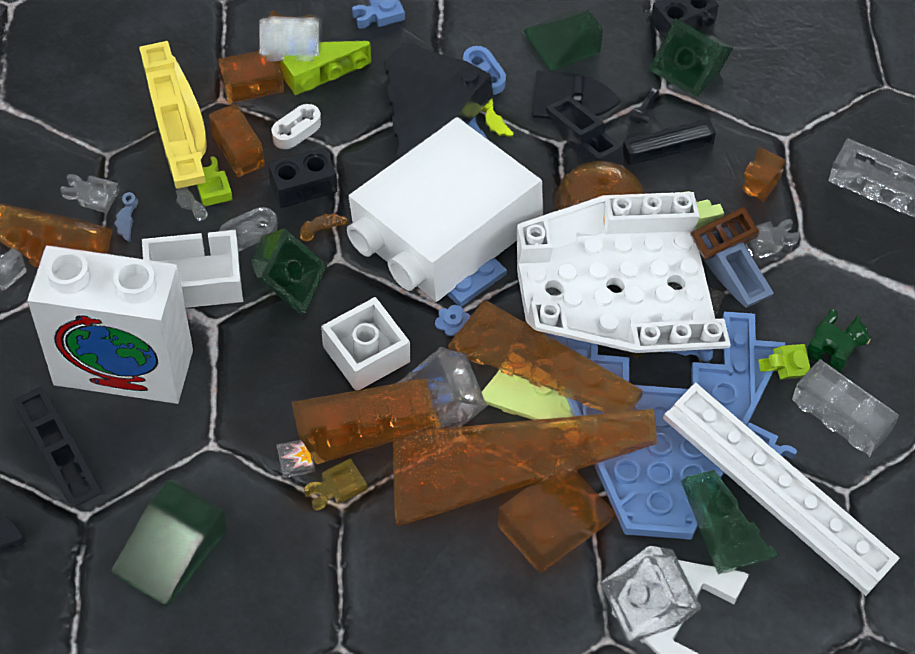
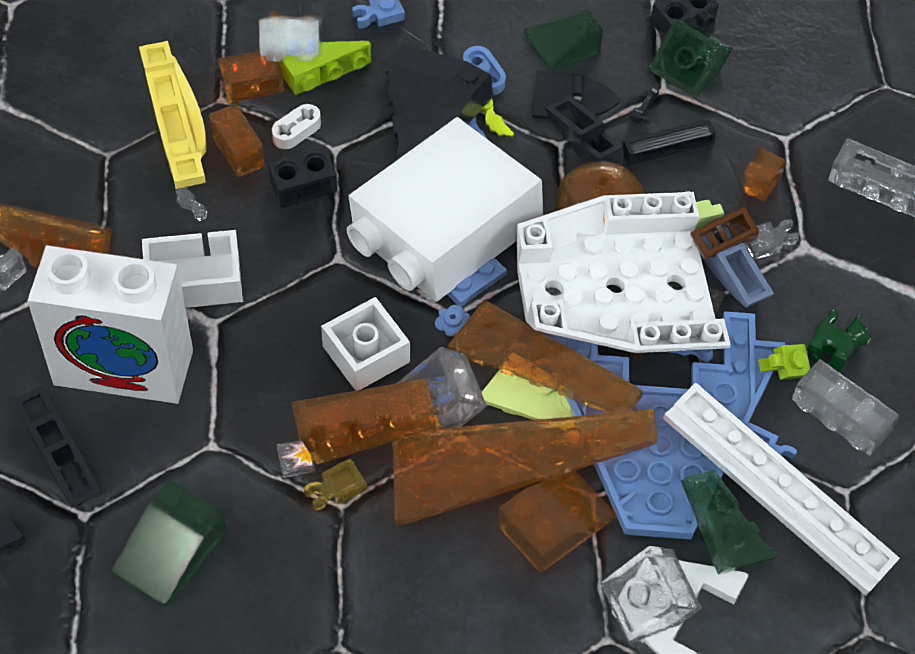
(93, 194): clear plate -> none
(124, 219): sand blue piece -> none
(216, 187): lime plate -> none
(248, 226): clear plate -> none
(288, 268): clear green slope -> none
(321, 222): clear orange piece -> none

